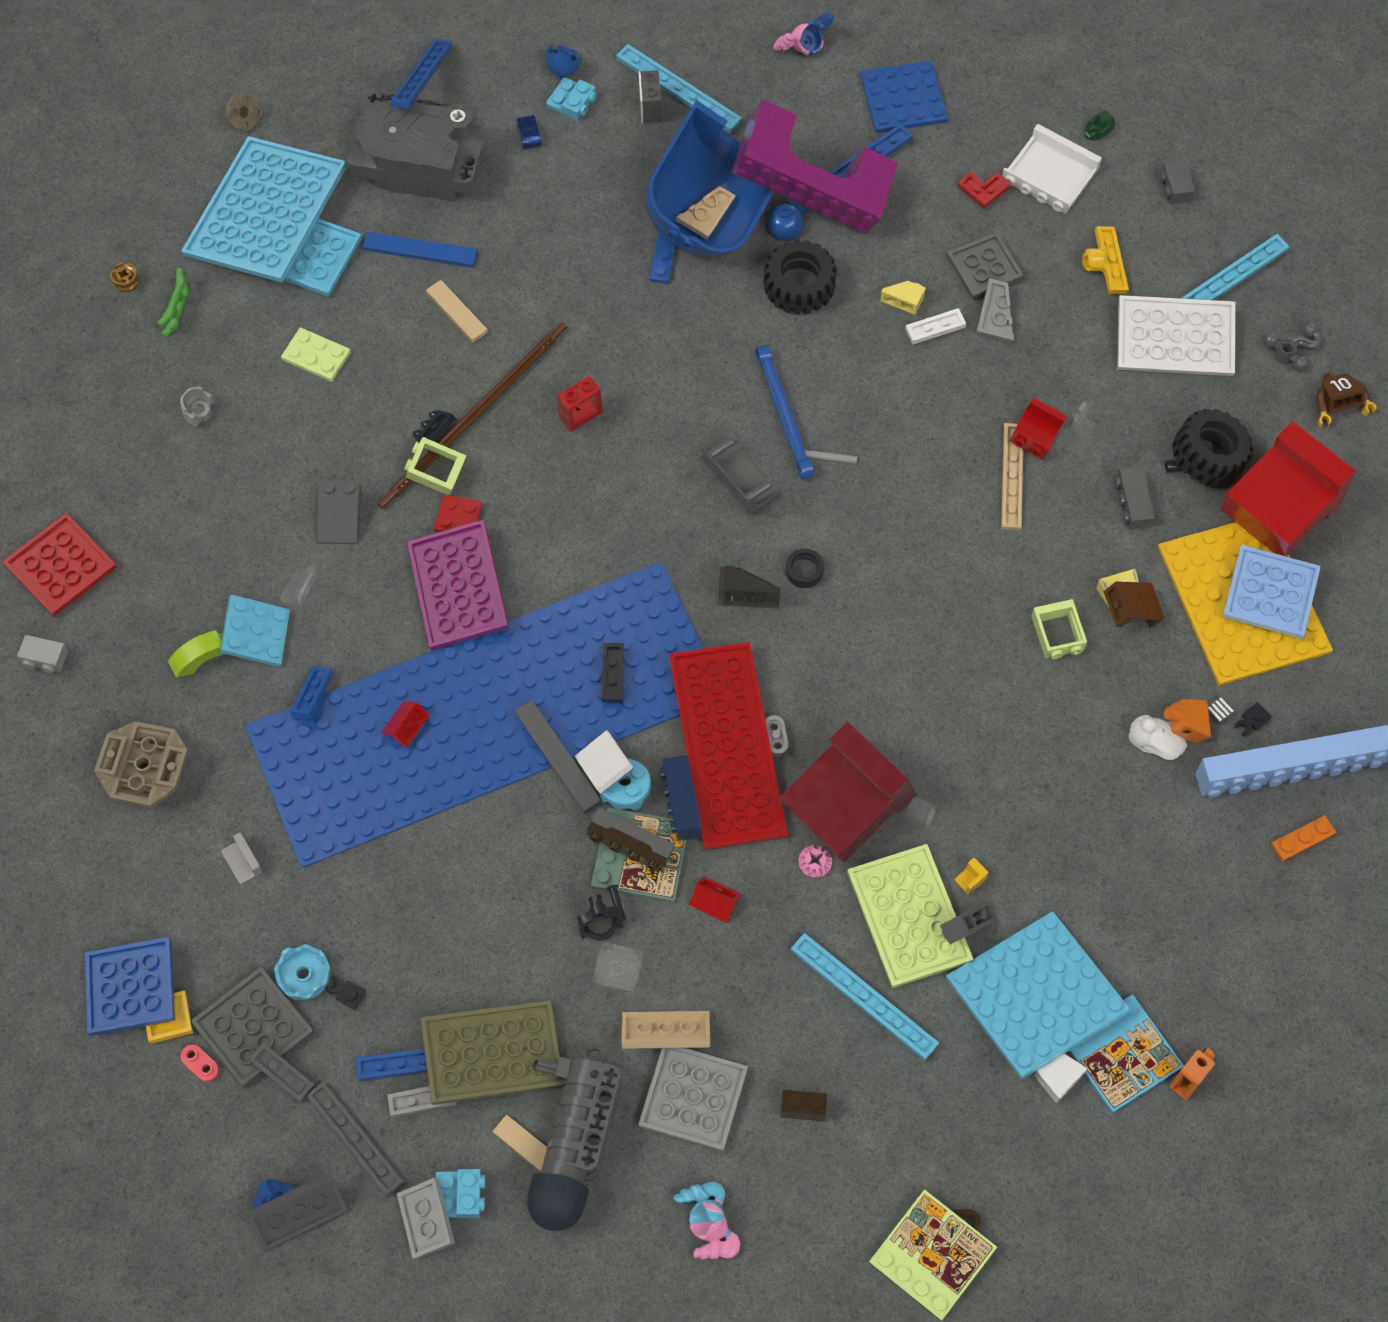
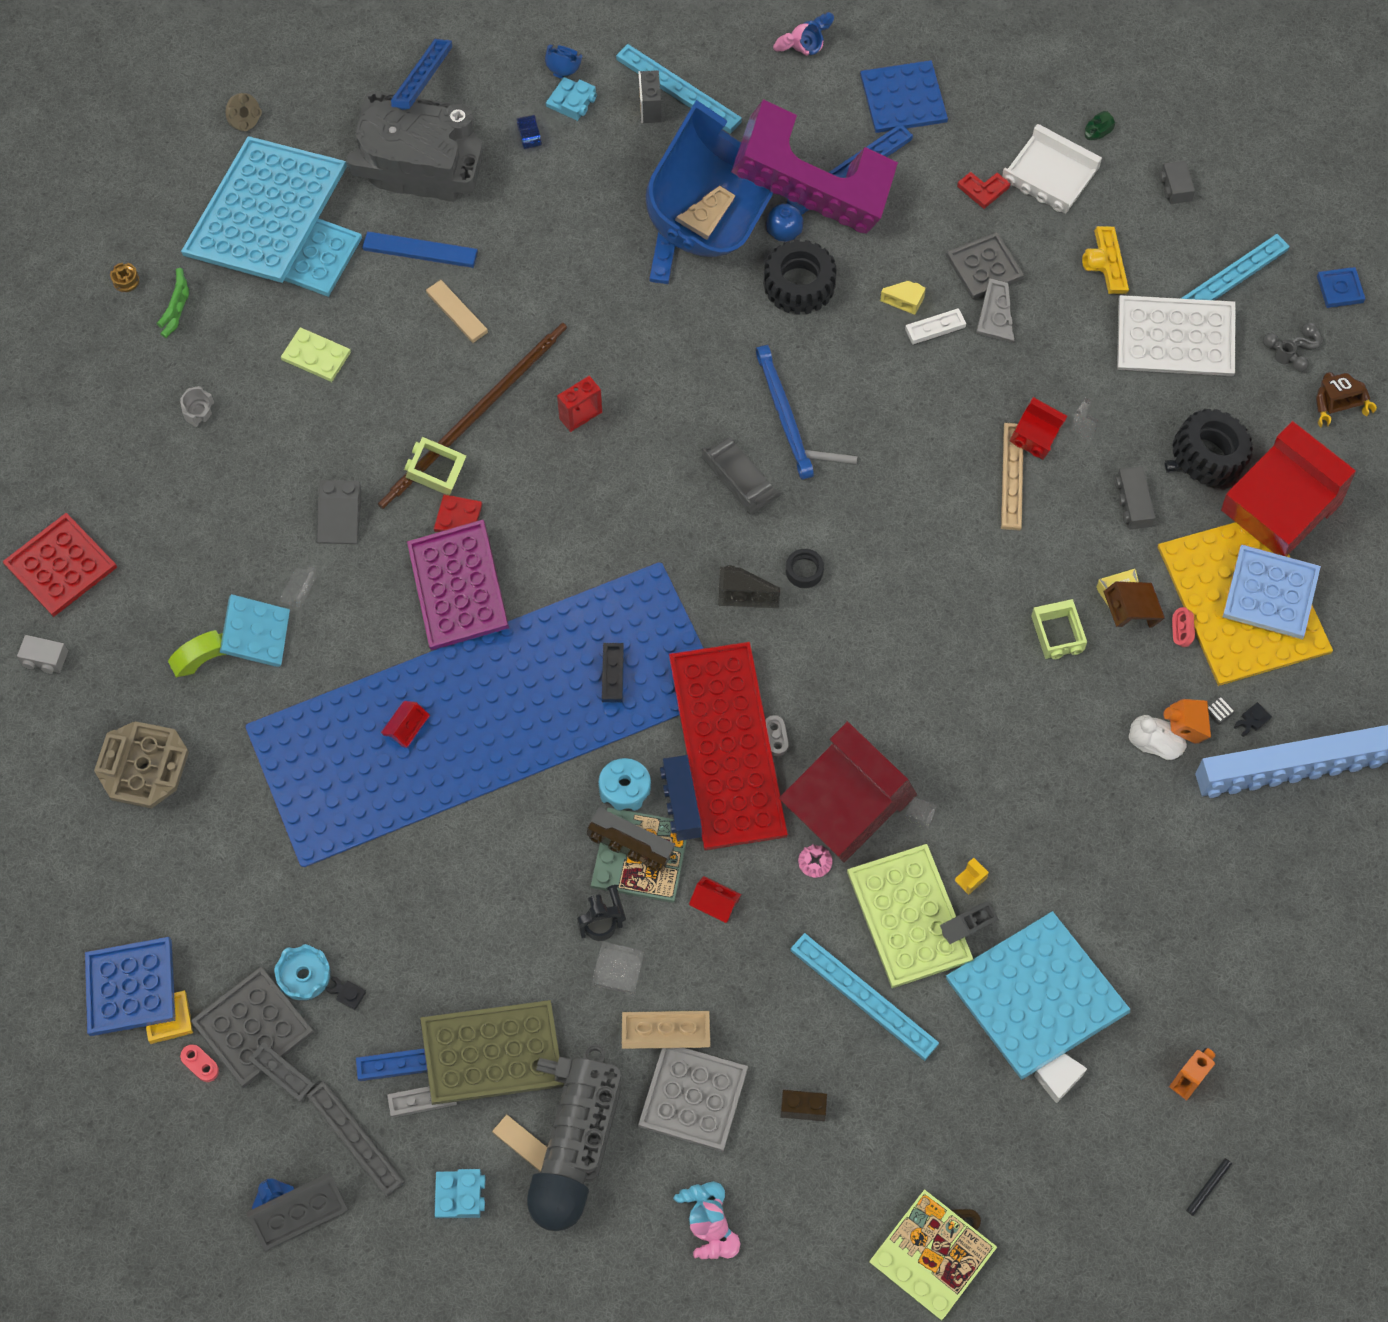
(241, 860): light grey panel -> none
(311, 692): blue plate -> none
(425, 1218): light grey plate -> none
(436, 427): black plate -> none
(557, 756): dark grey tile -> none
(603, 761): white tile -> none
(1126, 1058): plate -> none
(1183, 629): none -> coral plate
(1209, 1186): none -> black bar
(1303, 838): orange plate -> none
(1341, 287): none -> blue plate

